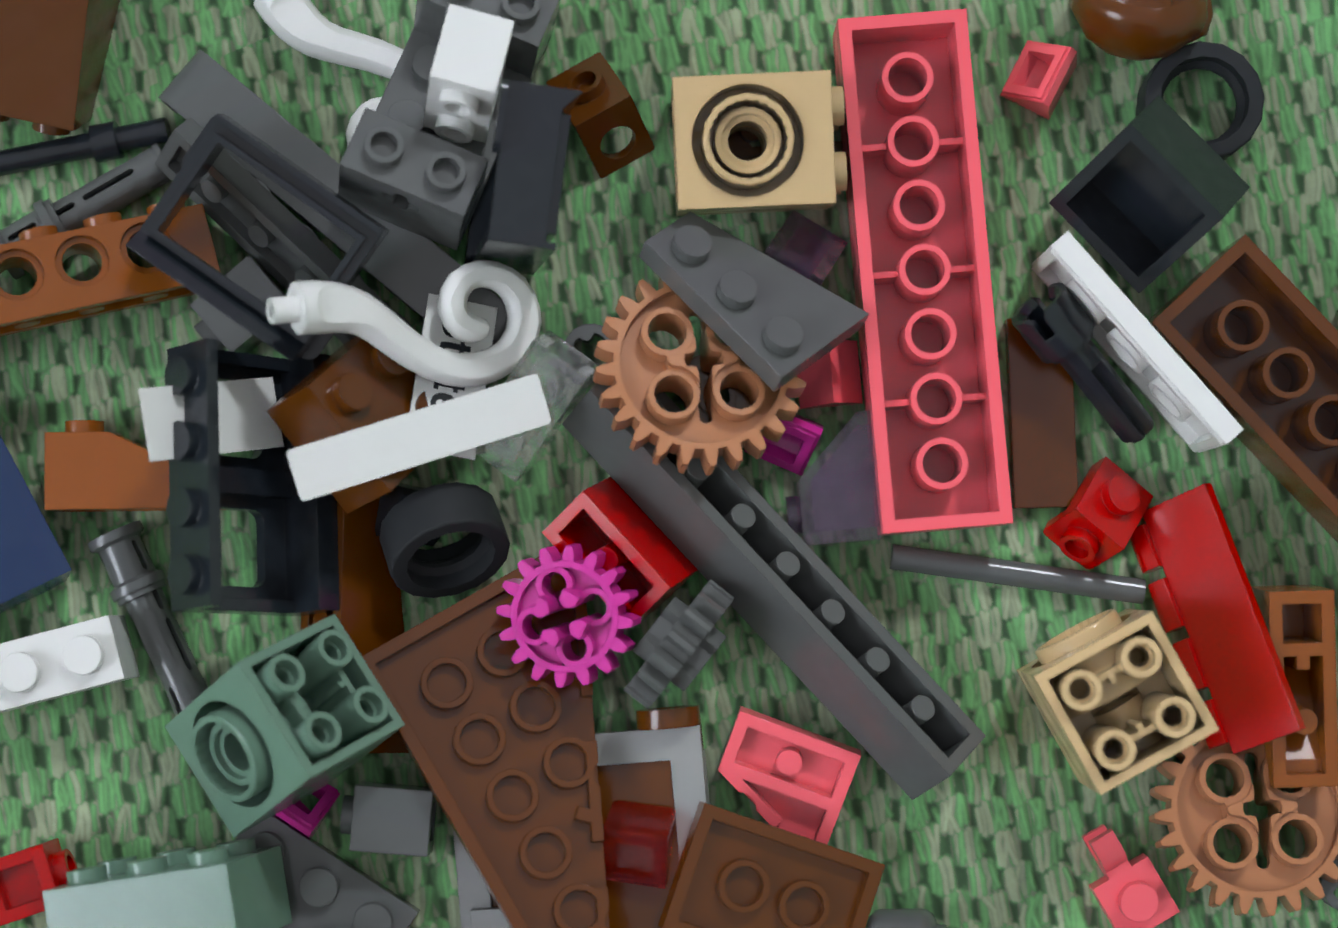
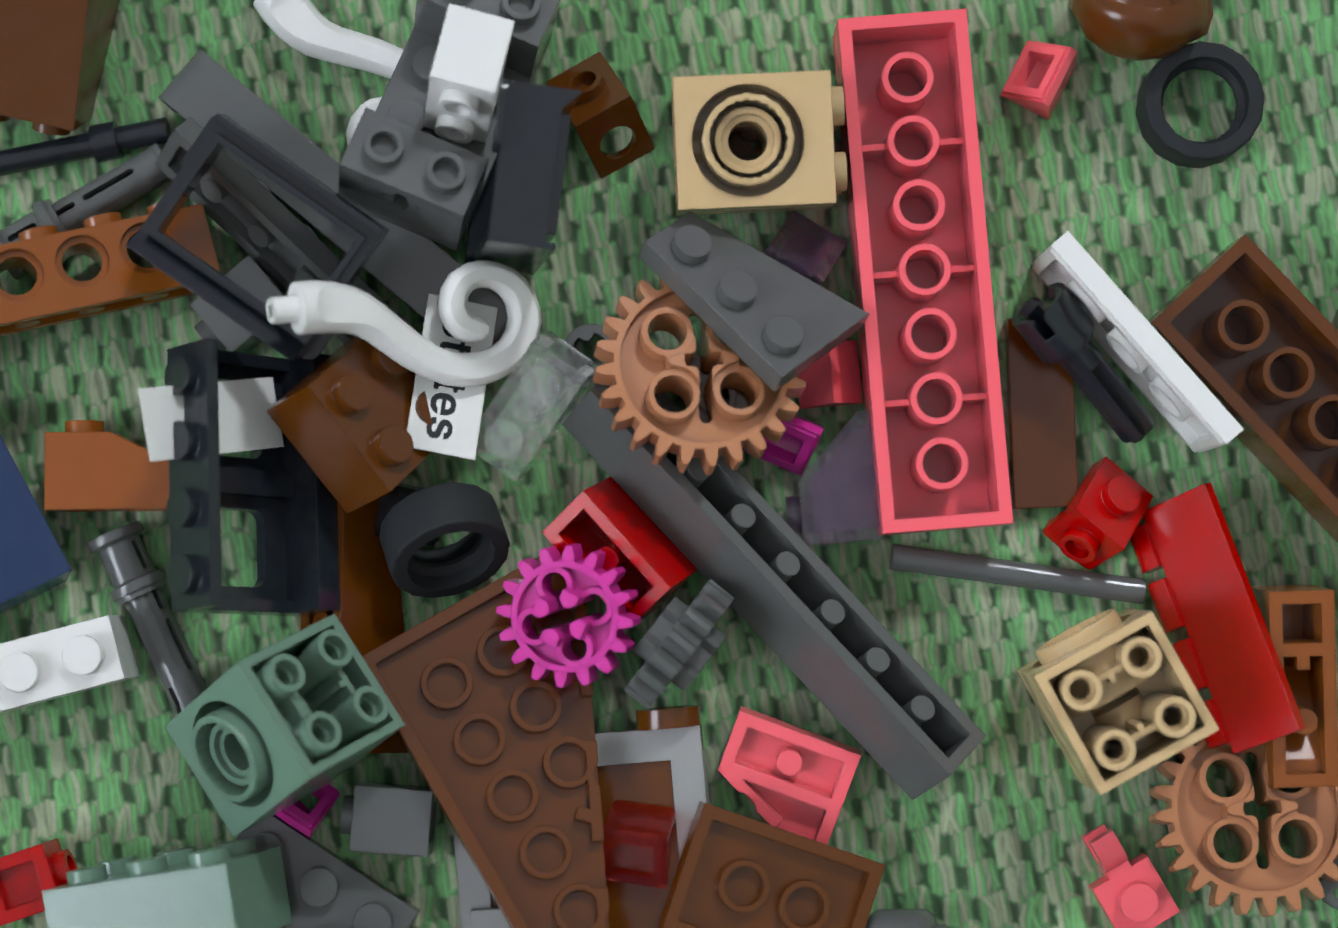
(418, 437): white sticker -> none
(1150, 195): black piece -> none

